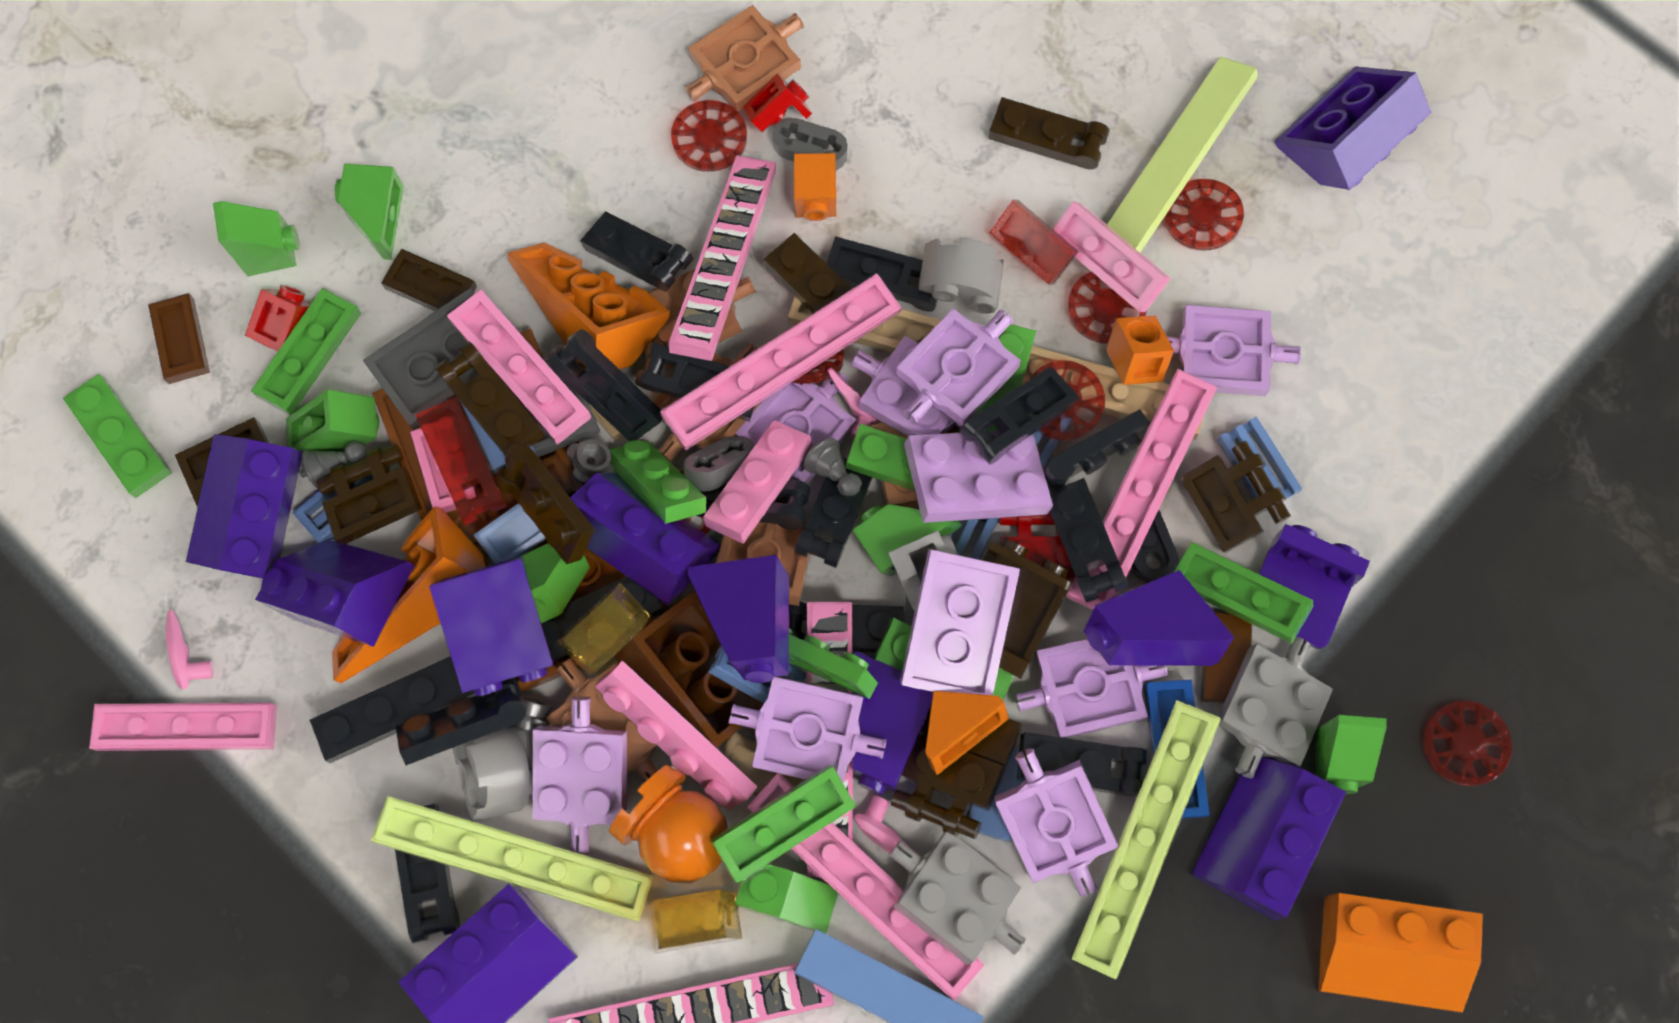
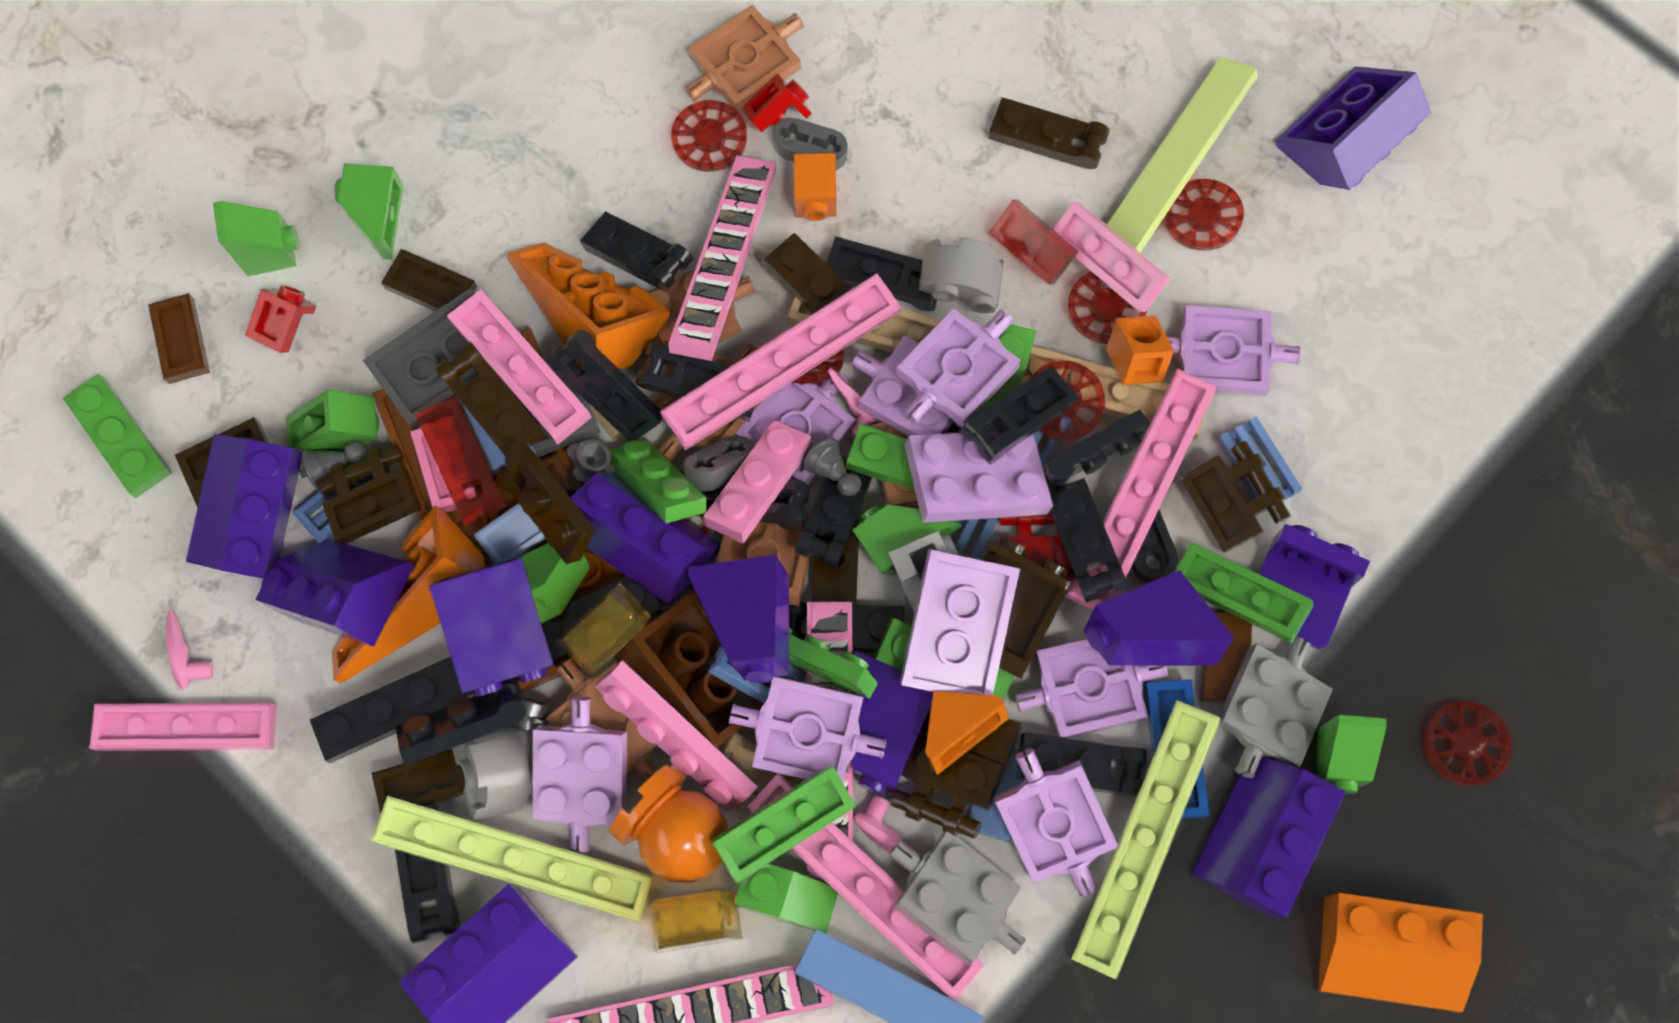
(306, 351): bright green plate -> none
(421, 782): none -> dark brown plate
(838, 583): none -> dark brown plate

